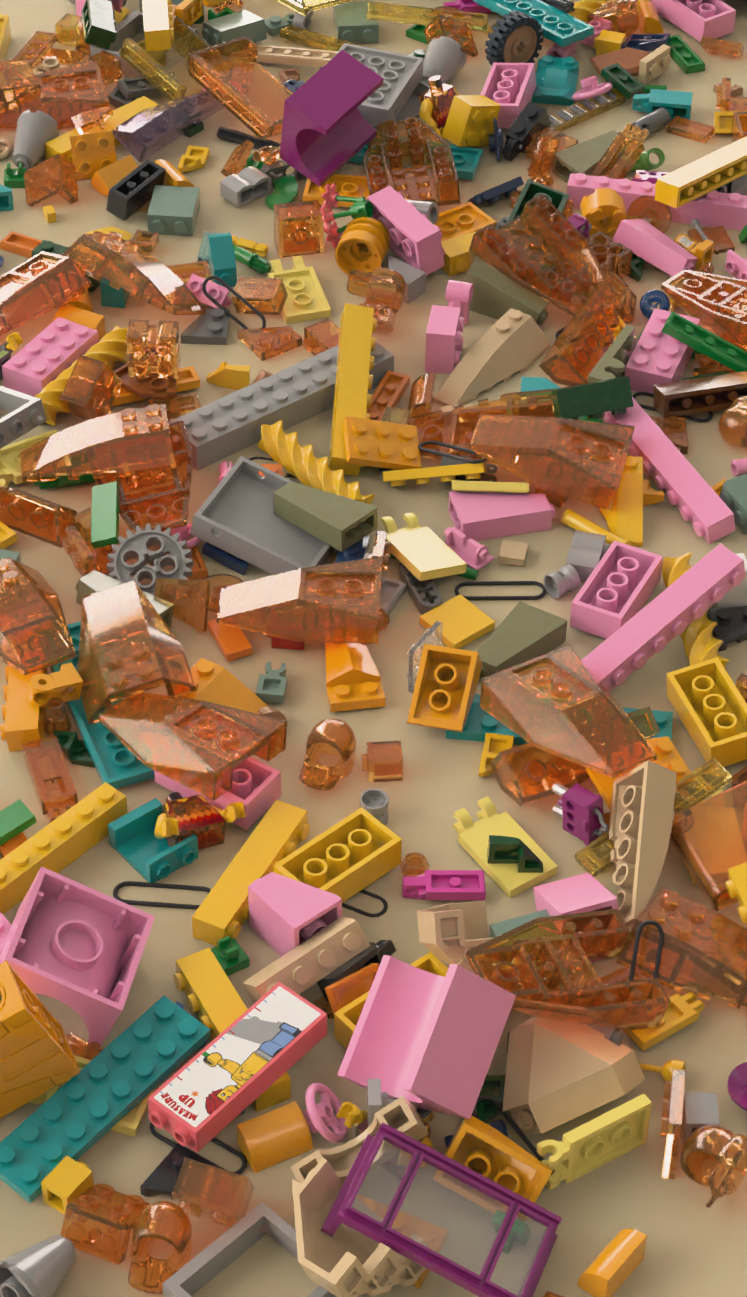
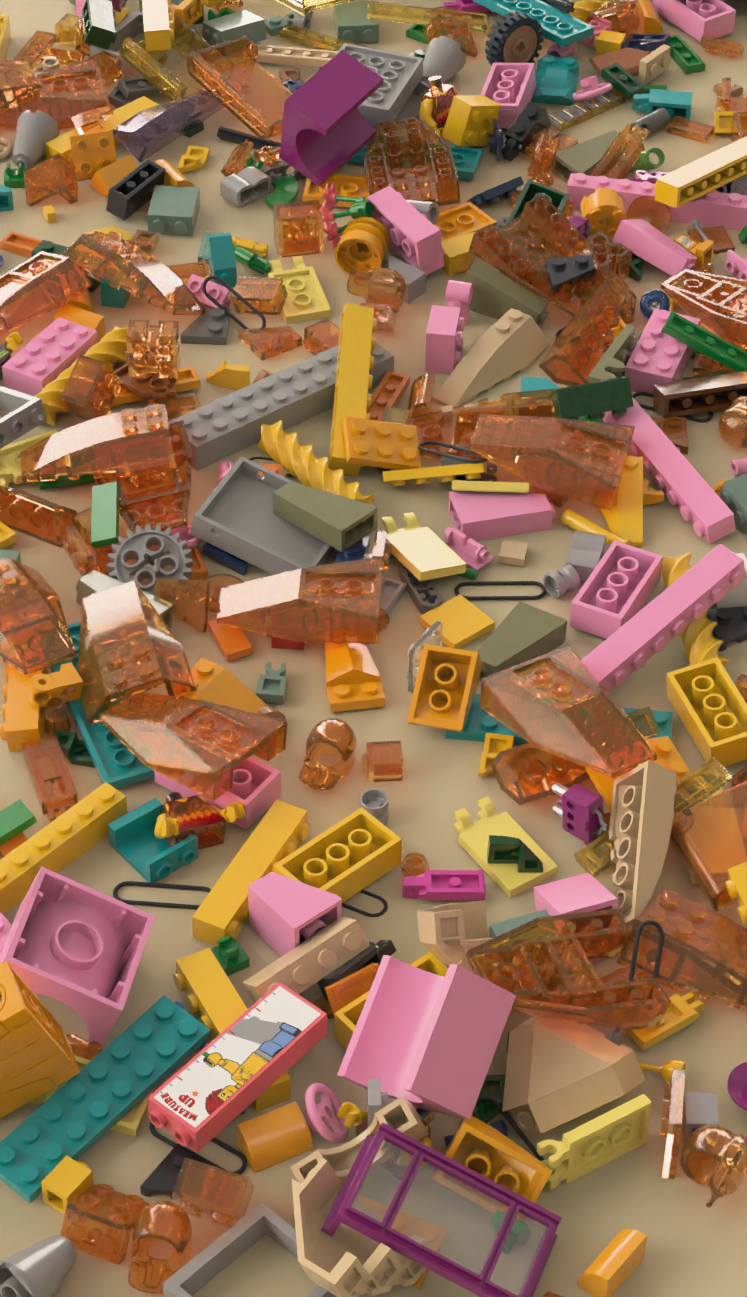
(569, 270): none -> black wing

